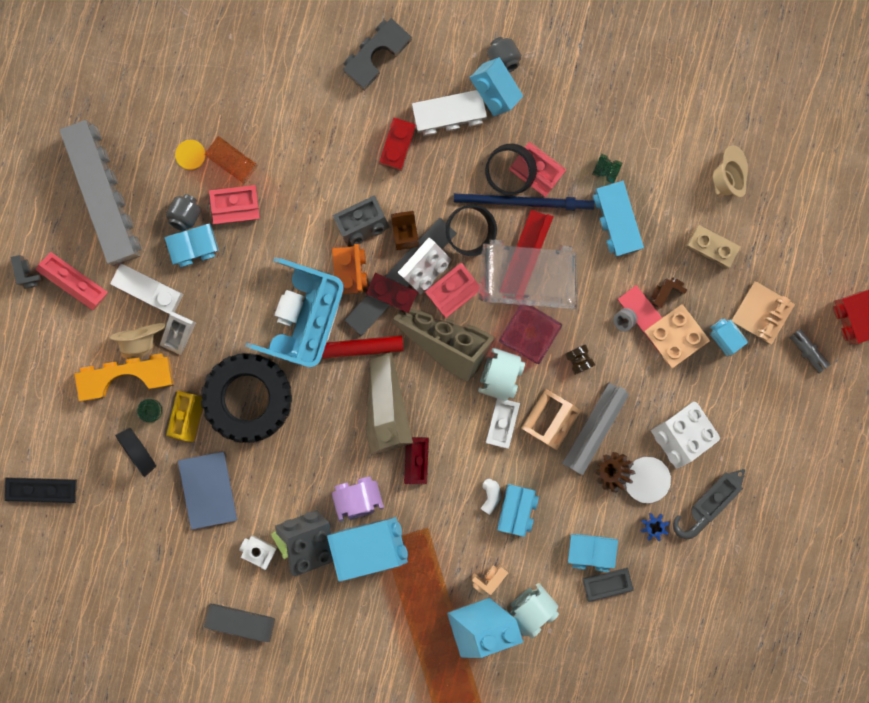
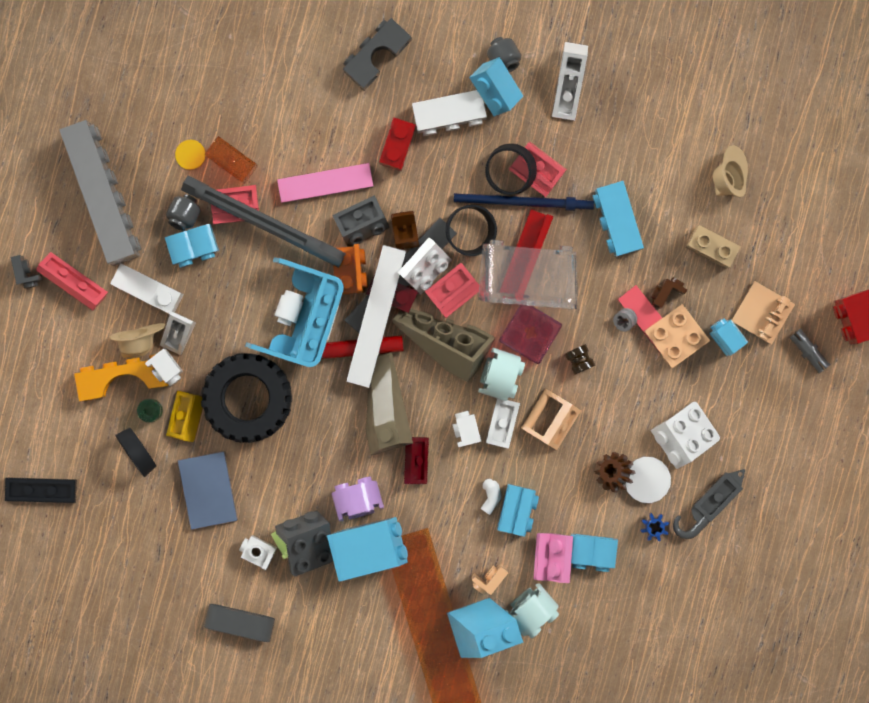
(165, 367): none -> white brick
(307, 243): none -> dark grey piece
(325, 183): none -> bright pink tile
(376, 316): none -> white tile
(466, 429): none -> white brick
(553, 557): none -> bright pink bracket
(570, 81): none -> white slope
(595, 428): light grey fence -> none
(606, 168): clear green wheel -> none
(607, 584): dark grey tile -> none

